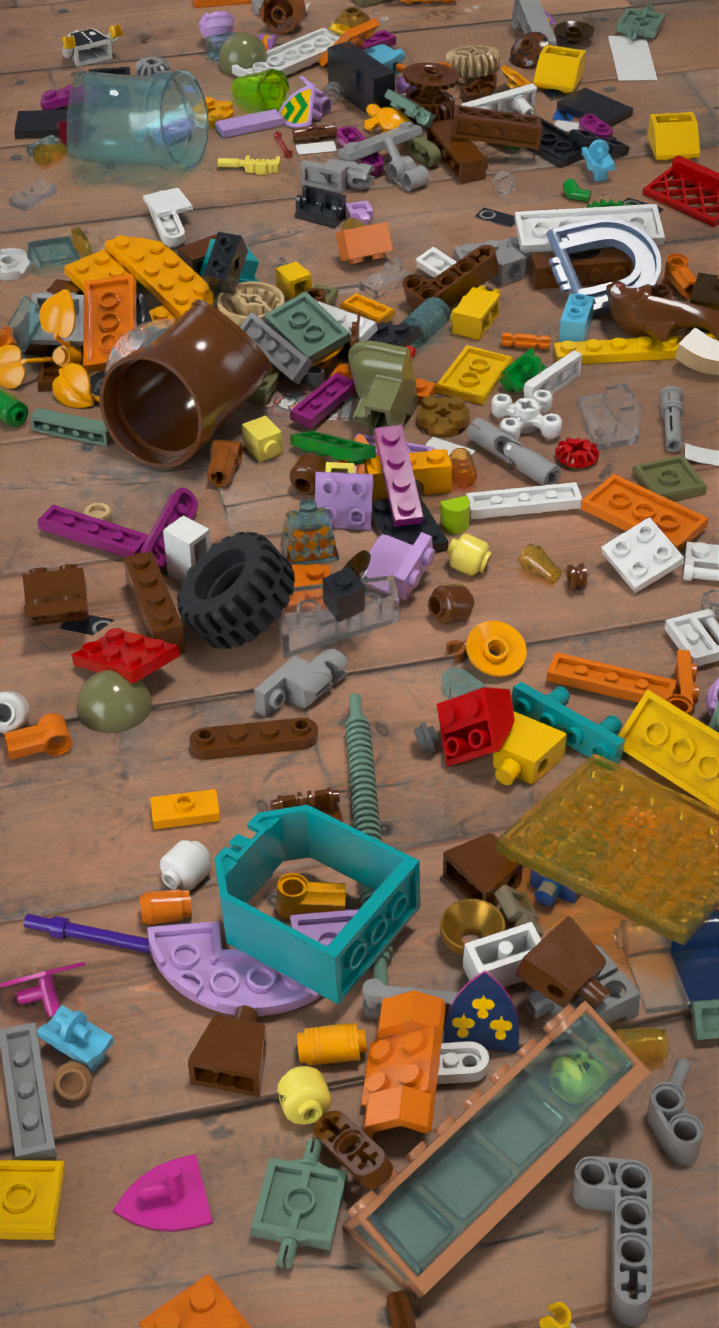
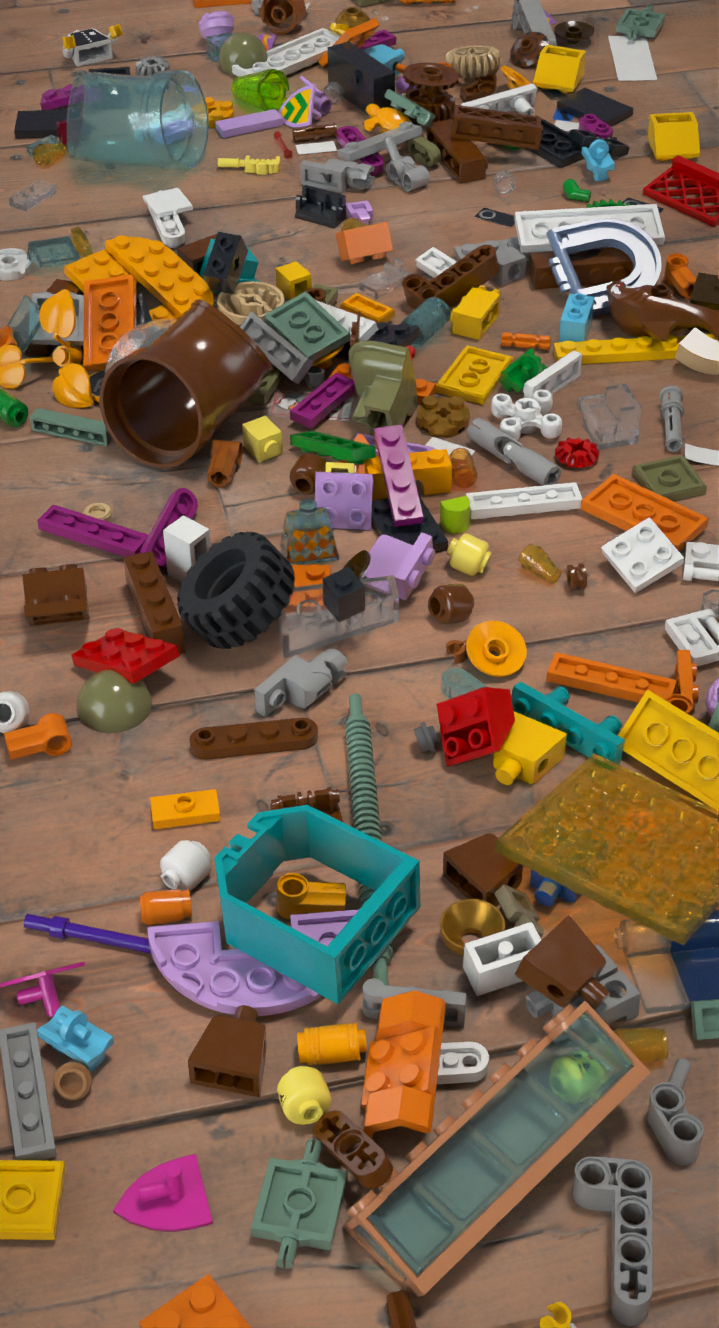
(47, 375): reddish brown tile -> none
(87, 627): black sticker -> none
(483, 1015): dark blue shield -> none

